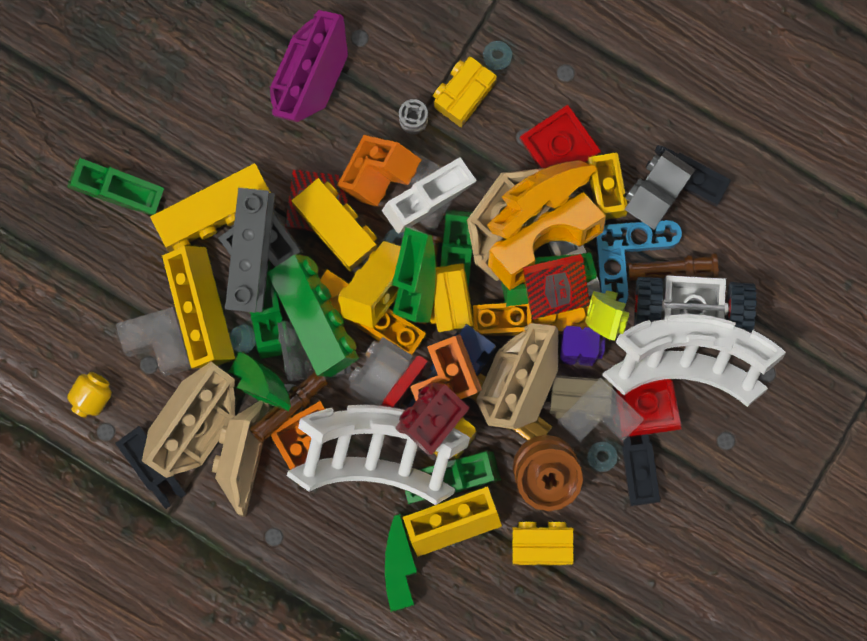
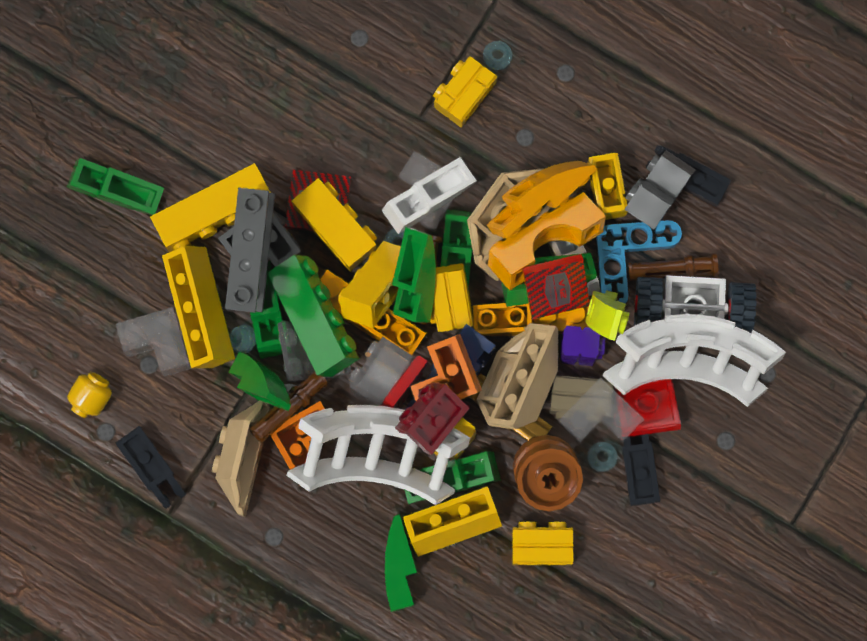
(191, 422): tan wedge -> none
(310, 67): magenta wedge -> none
(375, 166): orange brick -> none
(414, 122): light grey wheel -> none
(559, 140): red plate -> none

